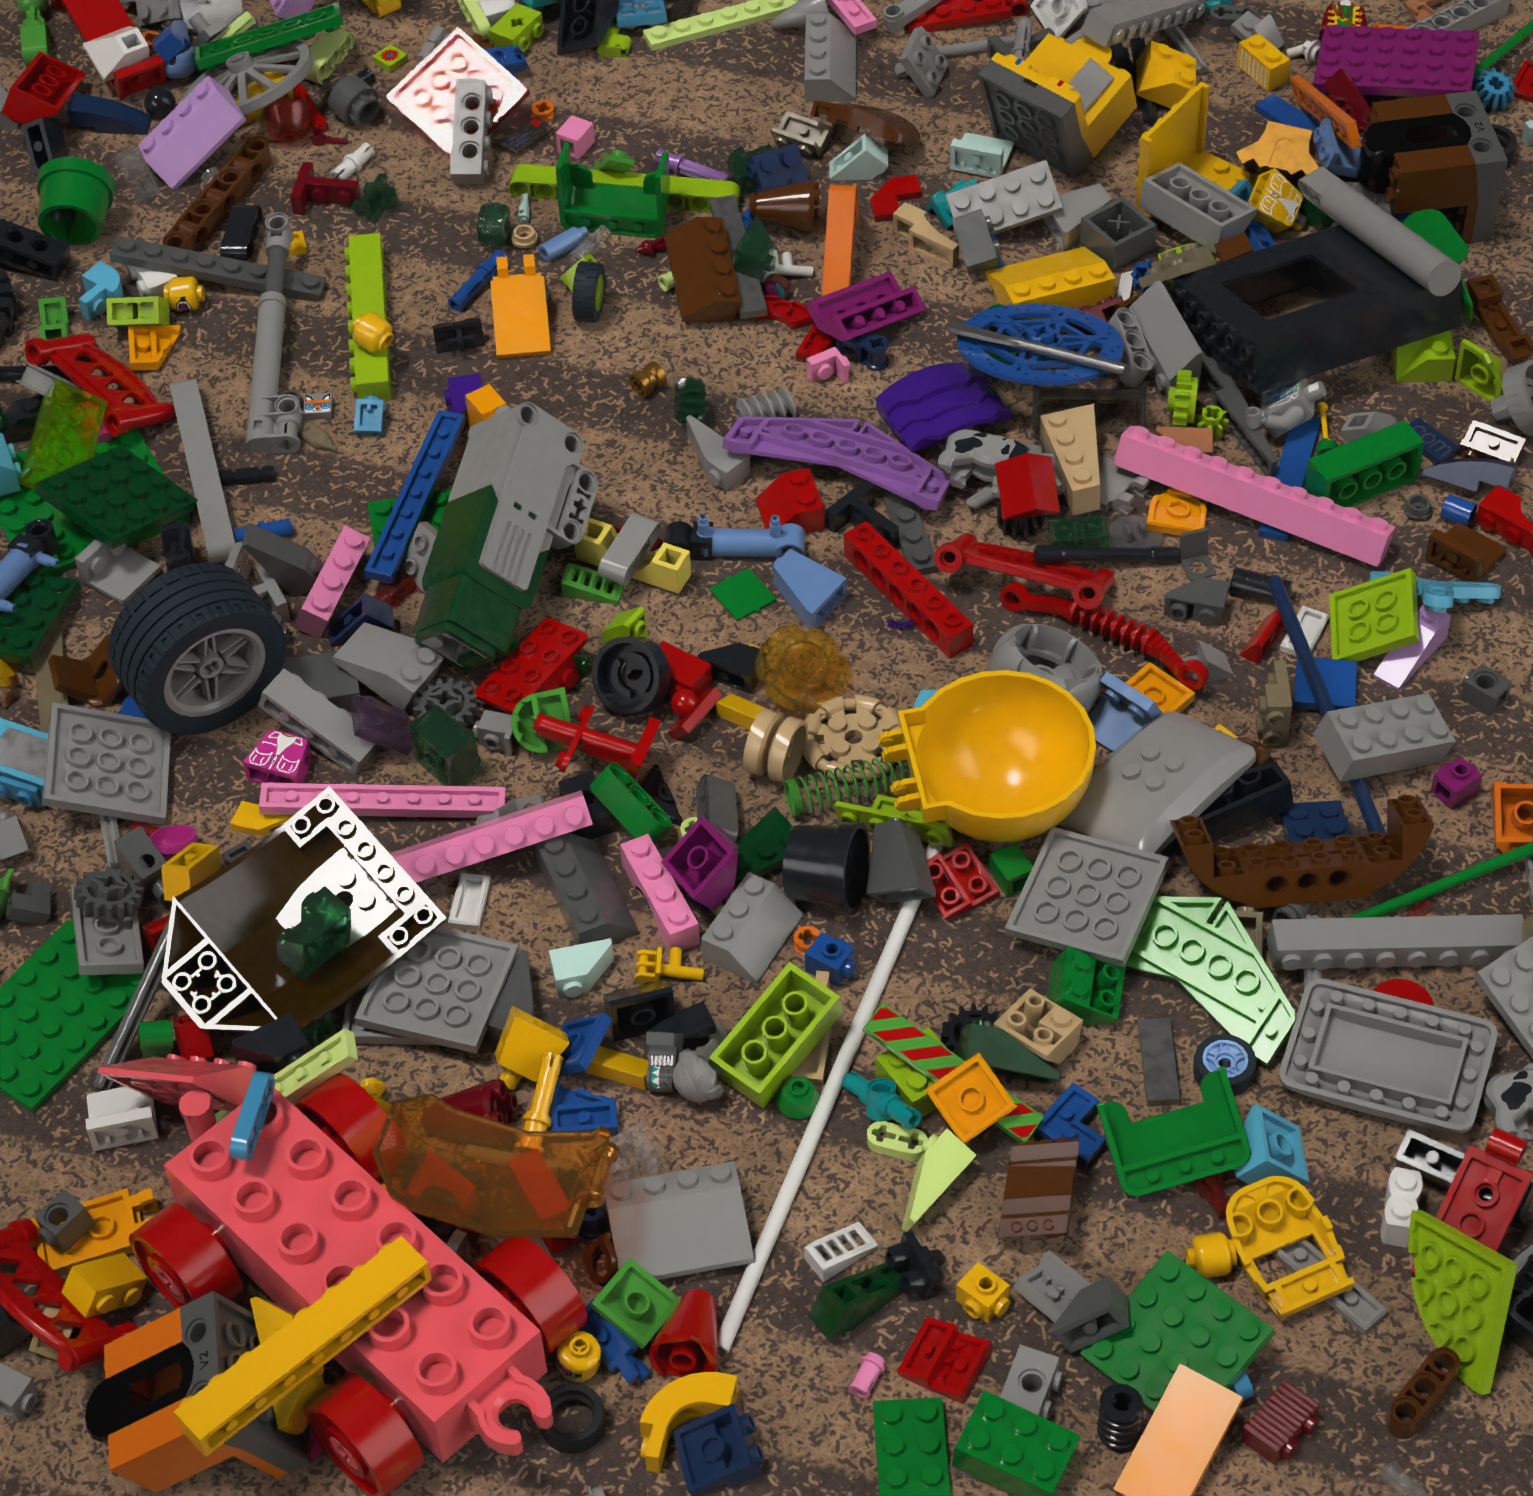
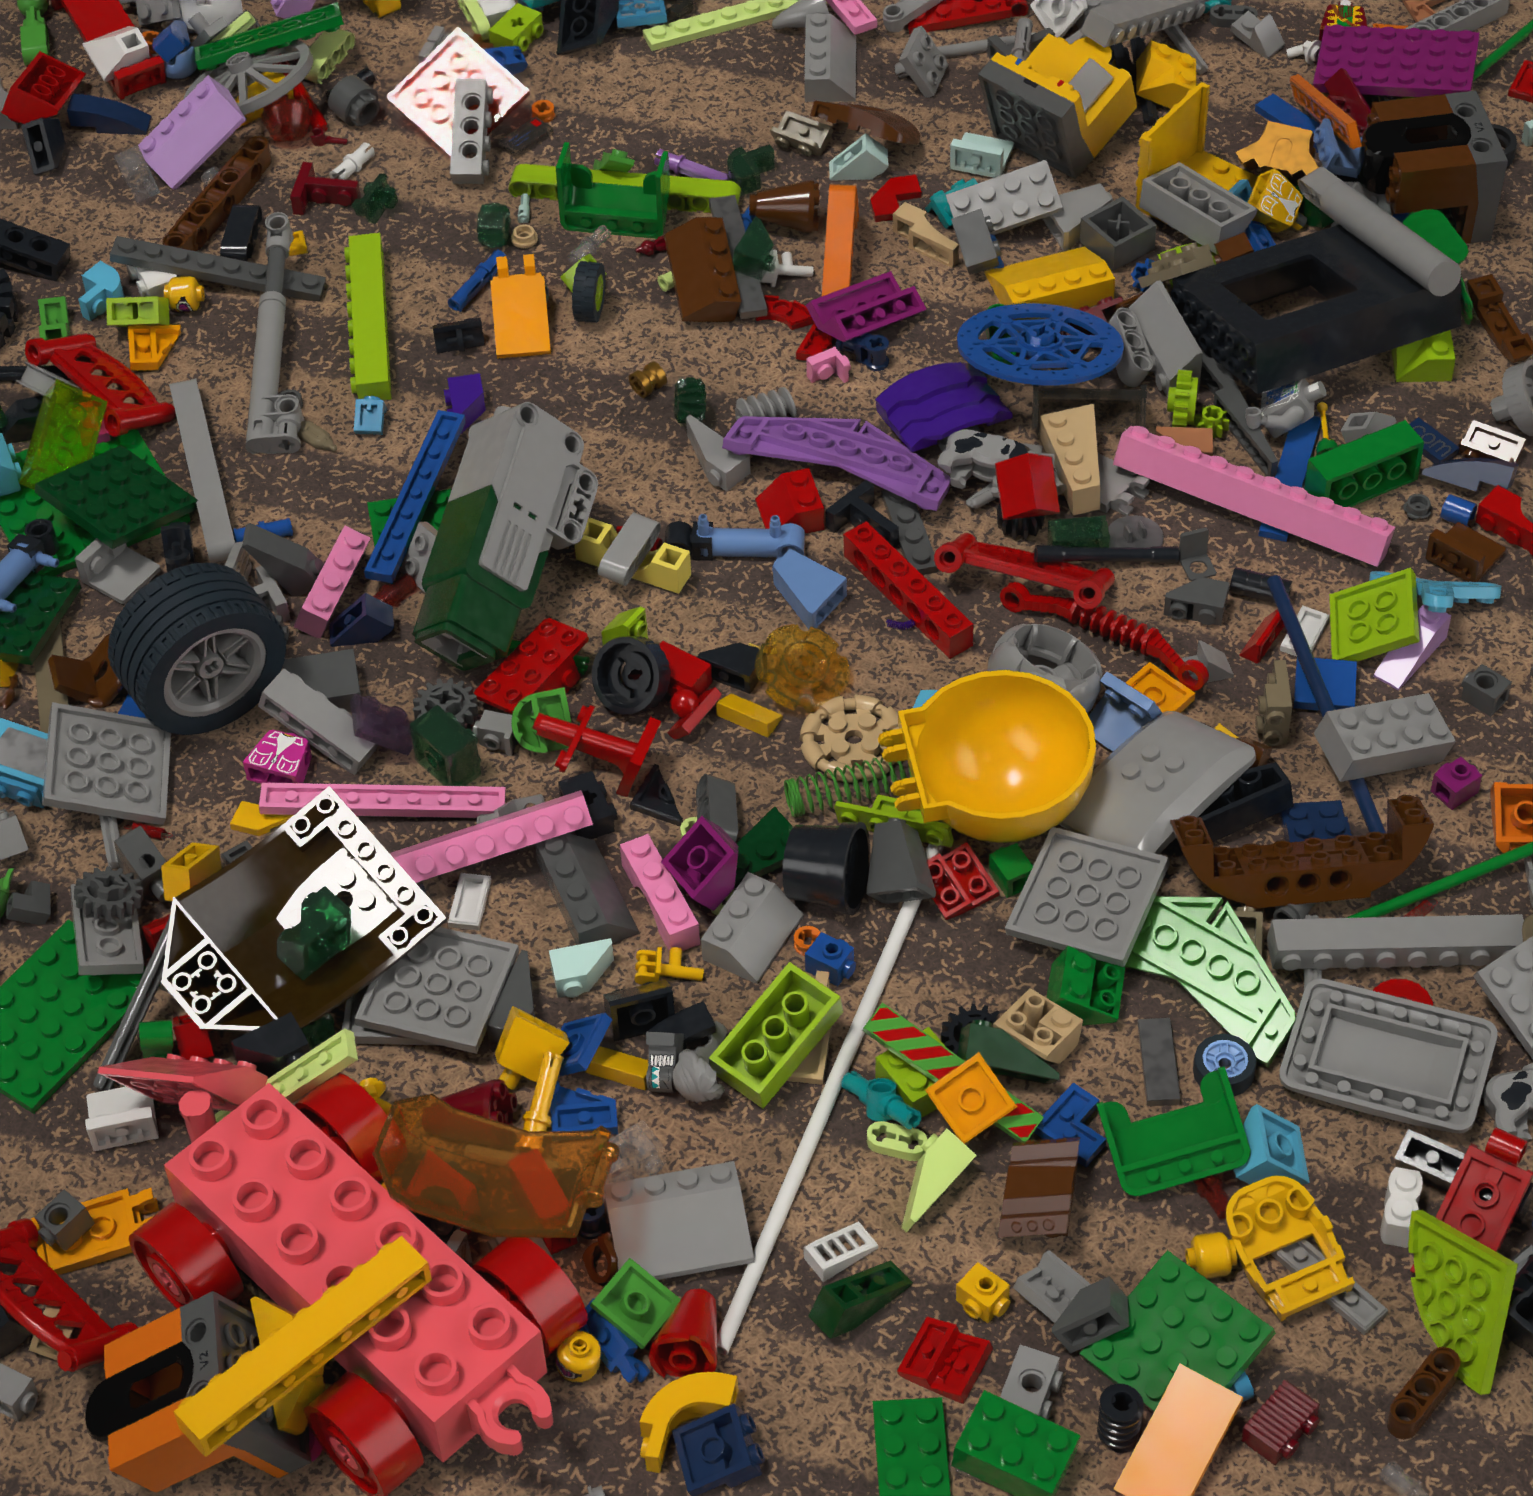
(74, 199): green piece -> none
(104, 1285): yellow brick -> none
(159, 103): black piece -> none
(173, 839): dark pink piece -> none
(247, 475): black axle -> none
(252, 1116): dark azure beam -> none
(318, 406): tile -> none
(372, 332): yellow head -> none
(388, 663): light grey slope -> none
(390, 58): lime tile -> none
(482, 404): light orange slope -> none
(562, 243): medium blue cylinder -> none
(579, 134): bright pink brick -> none
(580, 591): bright green slope -> none
(586, 1438): black tyre -> none
(614, 44): lime piece -> none
(630, 803): green beam -> none
(743, 594): green piece -> none
(775, 745): tan wheel -> none
(776, 168): dark blue plate -> none
(776, 285): copper tile -> none
(797, 1098): green cone -> none
(871, 1367): bright pink pin -> none
(920, 1265): black hips -> none
(1037, 348): flat silver piece -> none
(1125, 285): white sticker -> none
(1175, 513): light orange tile -> none
(1263, 62): yellow brick -> none
(1479, 370): lime slope -> none
(1494, 89): dark azure gear -> none

